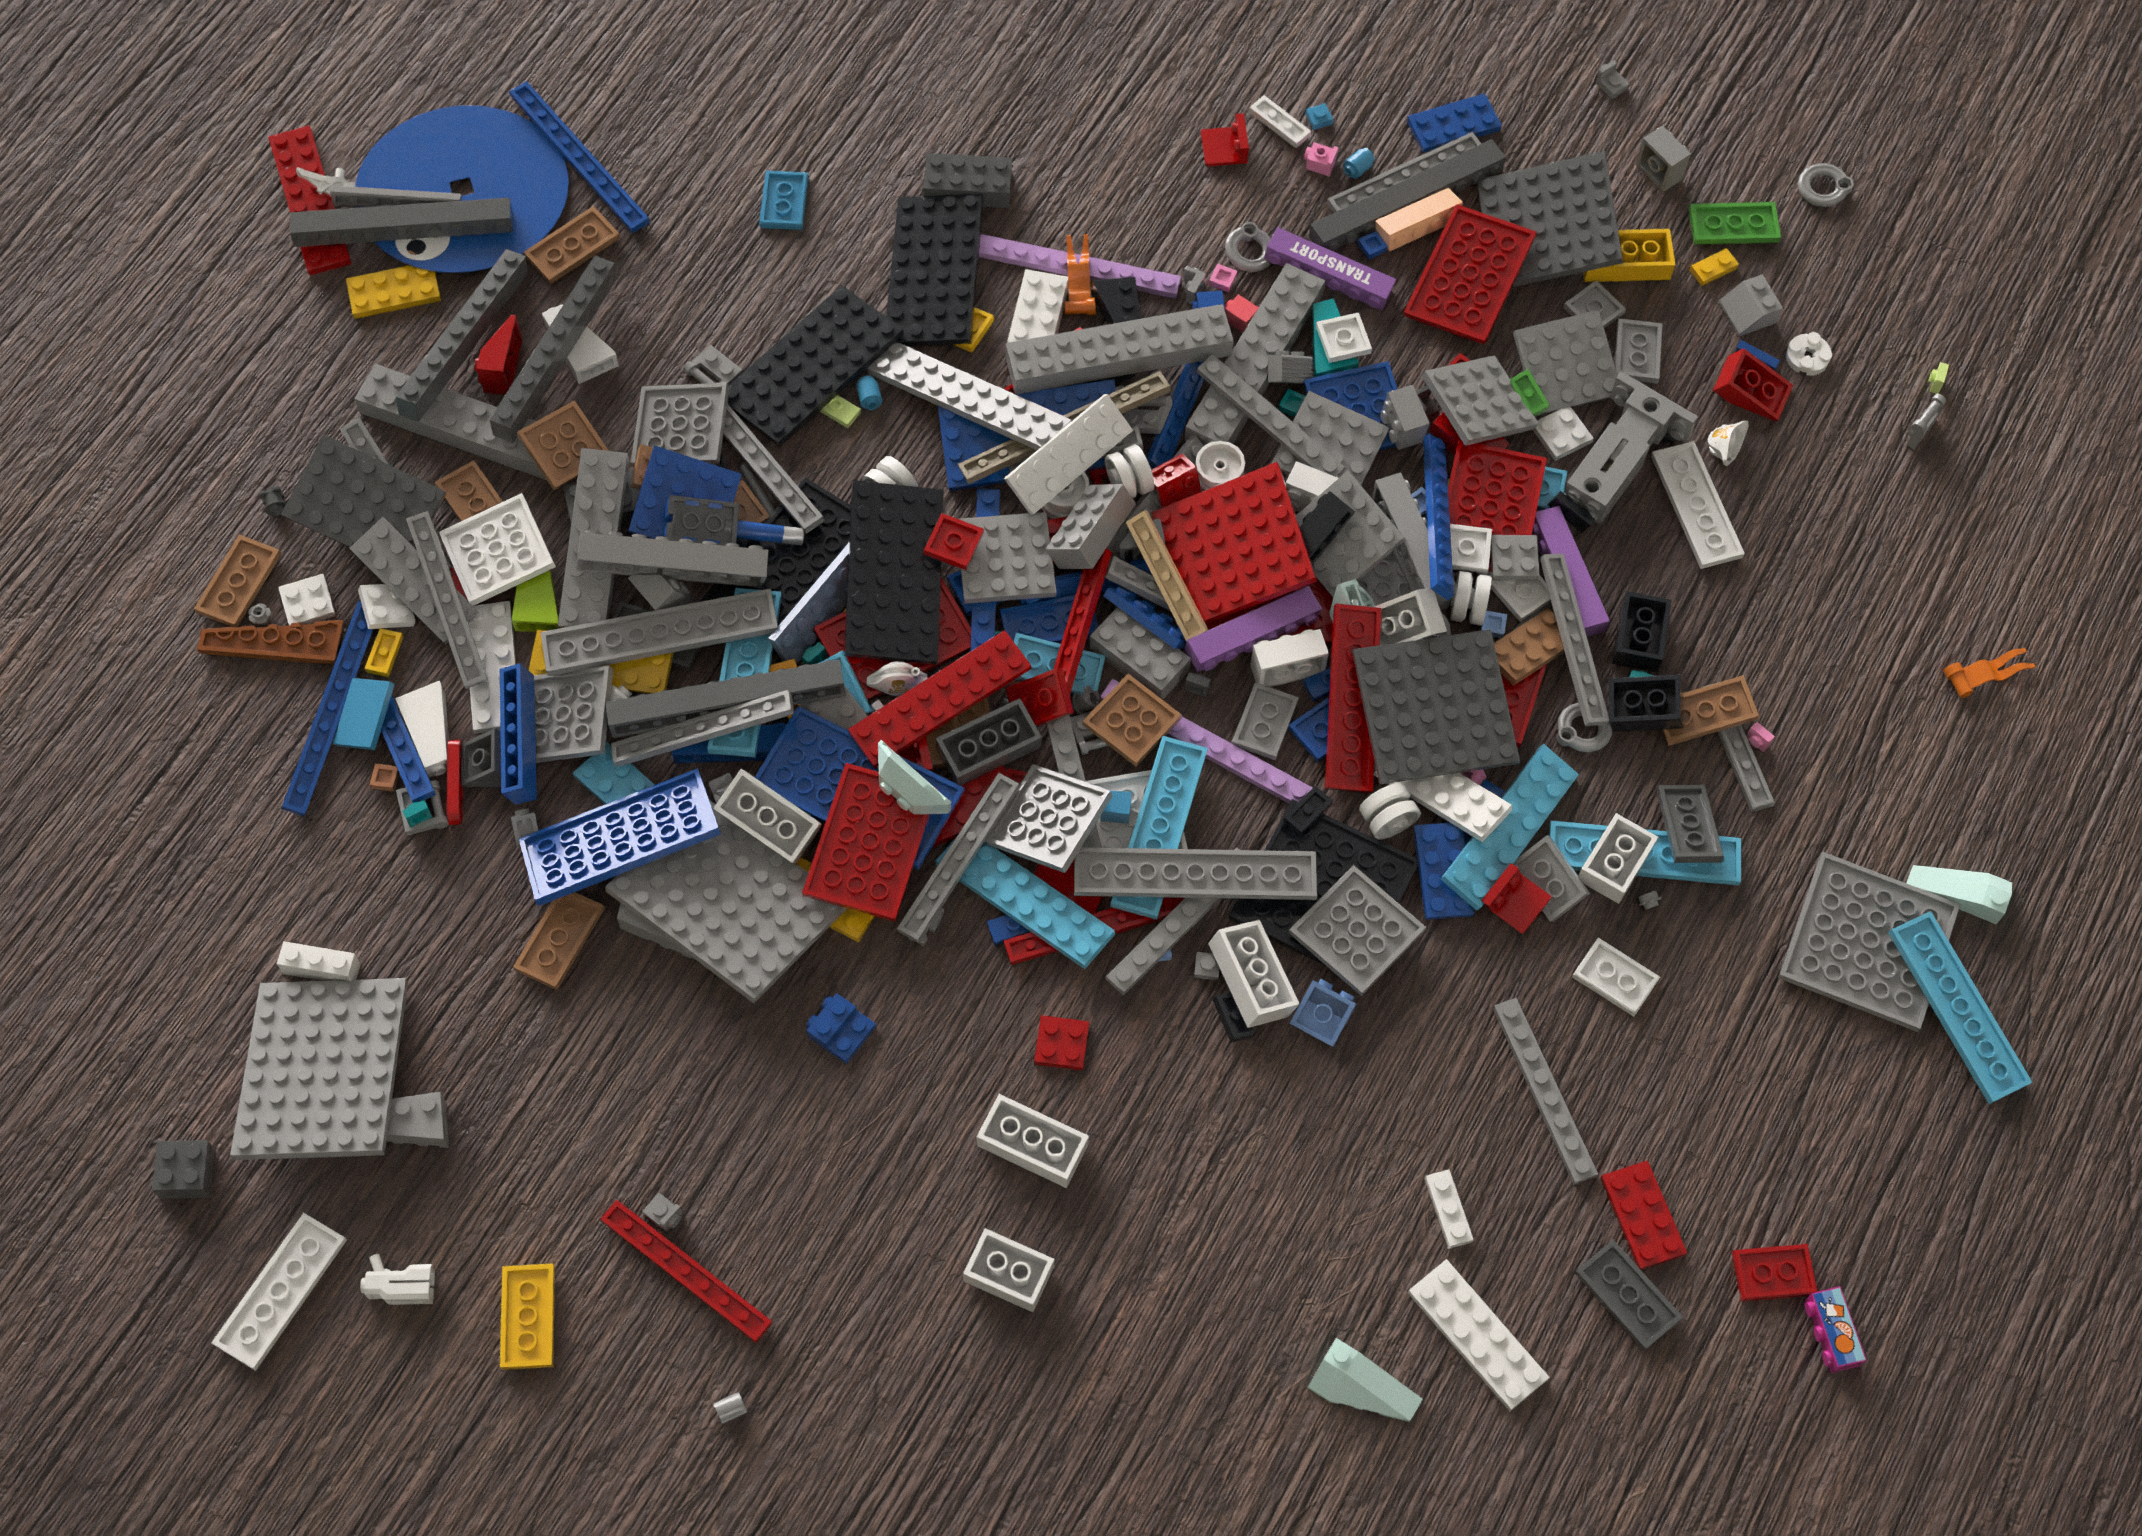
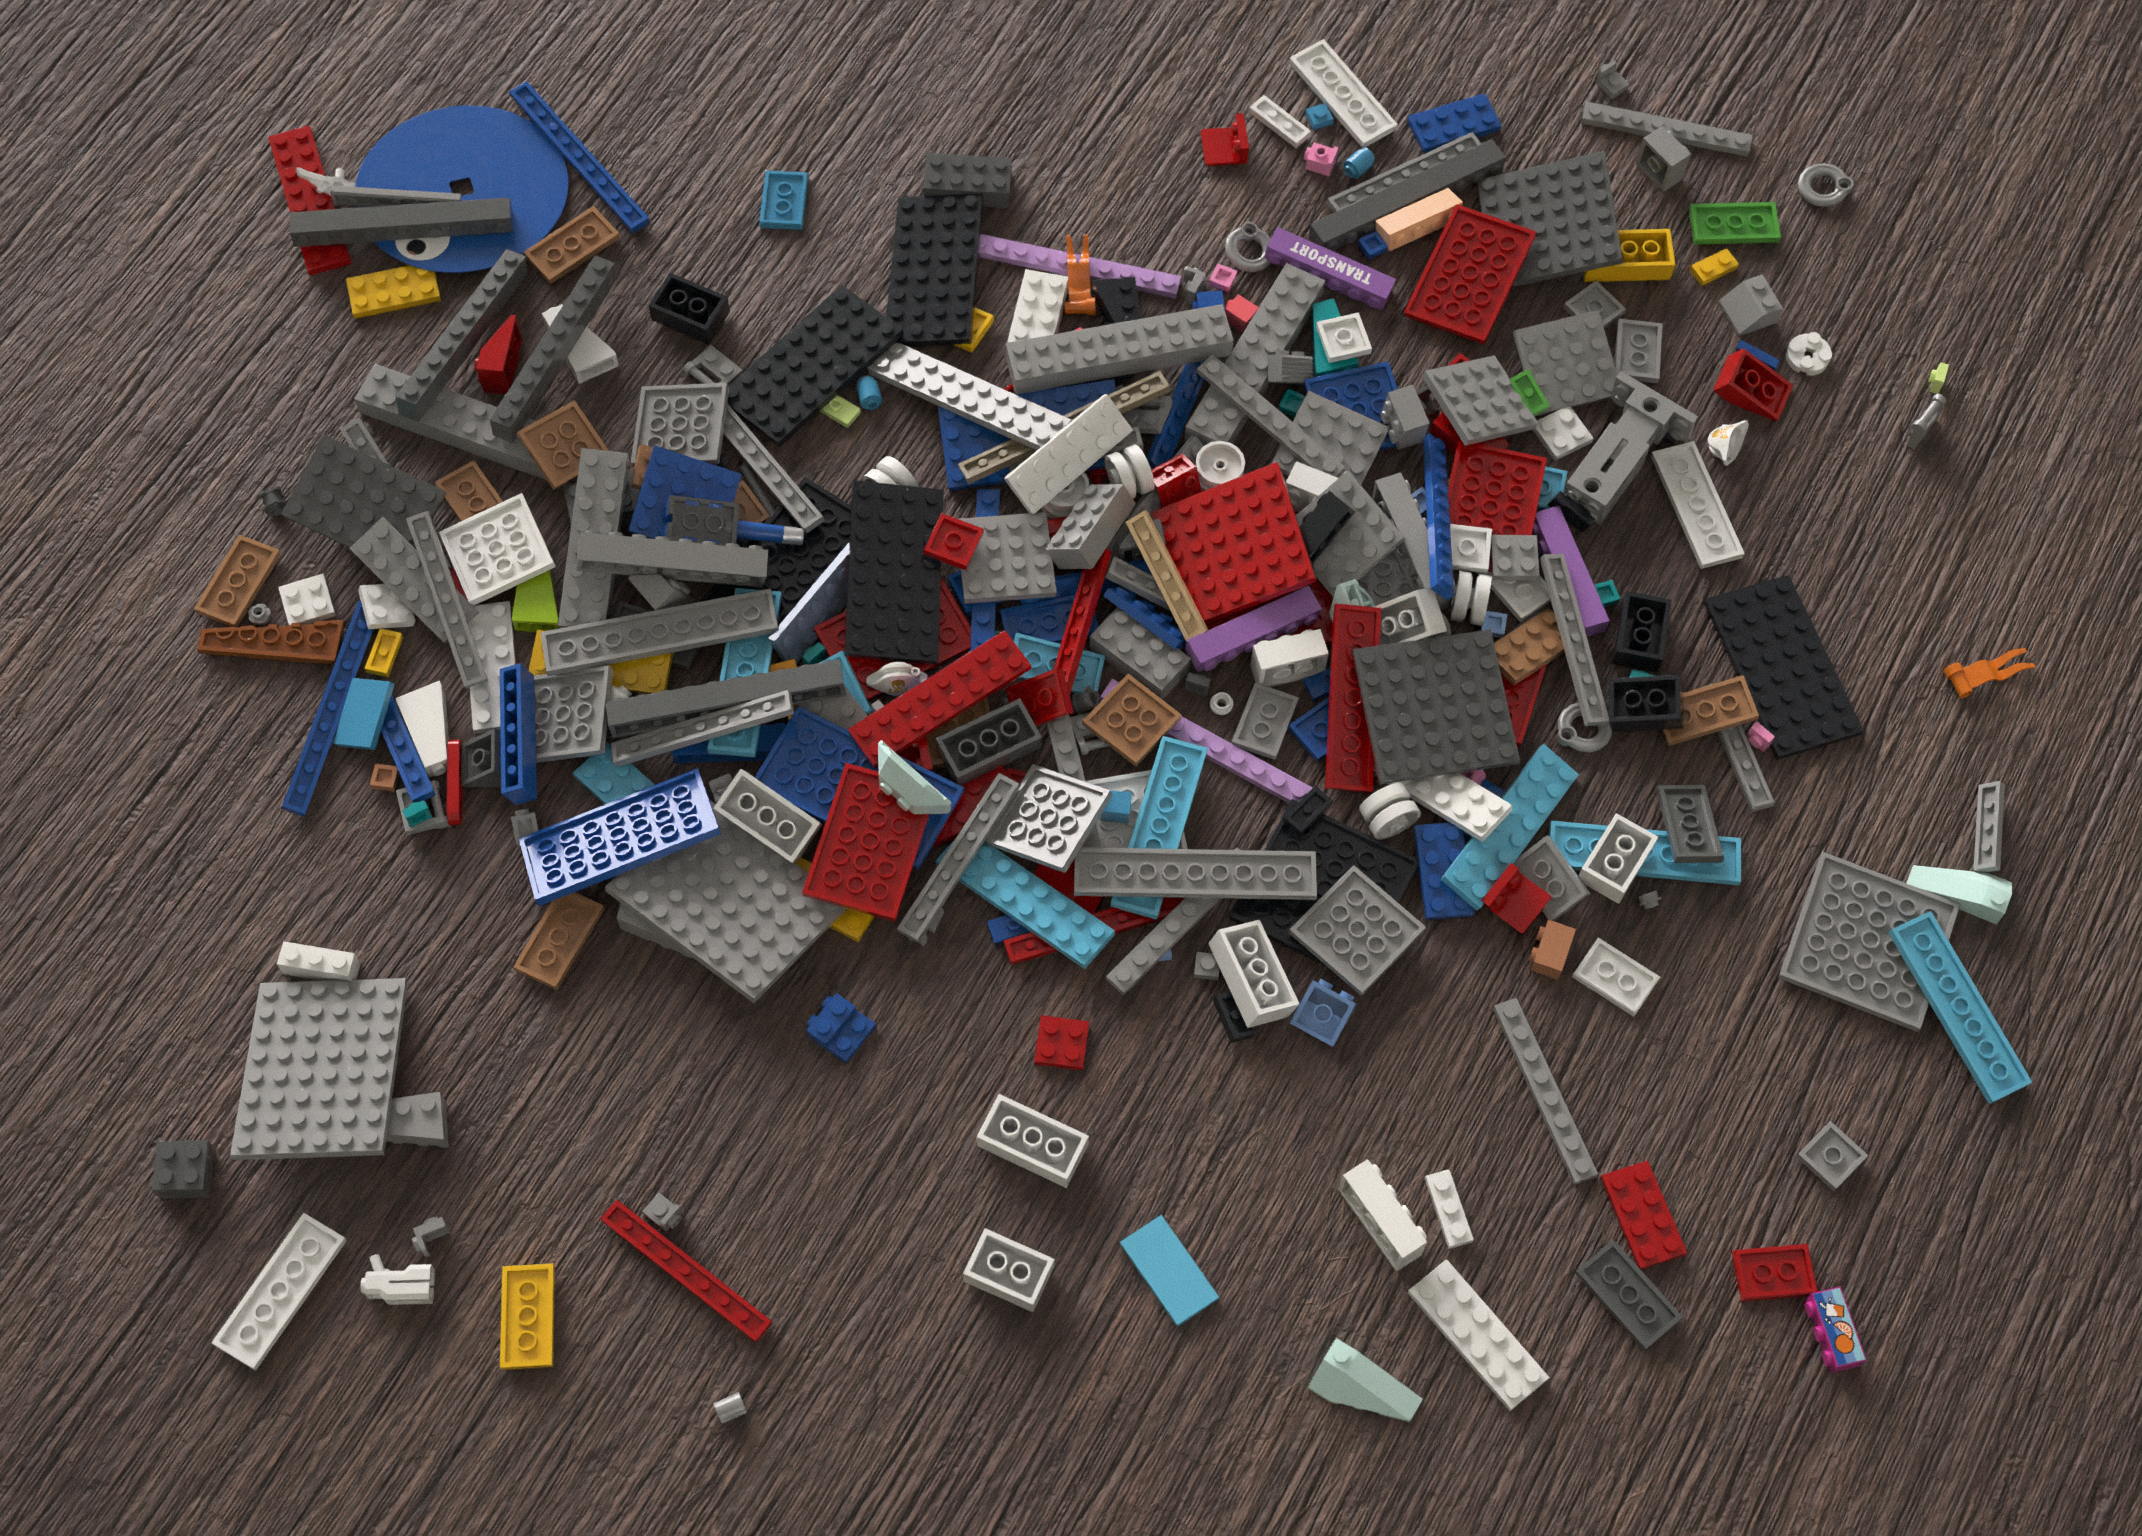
(430, 1230): none -> light grey bracket
(689, 308): none -> black brick
(1169, 1270): none -> medium azure tile
(1221, 697): none -> white plate
(1343, 93): none -> white plate
(1382, 1214): none -> white brick
(1552, 950): none -> nougat brick
(1607, 593): none -> teal plate
(1683, 131): none -> light grey plate
(1783, 666): none -> black plate
(1832, 1156): none -> light grey plate
(1989, 827): none -> light grey plate

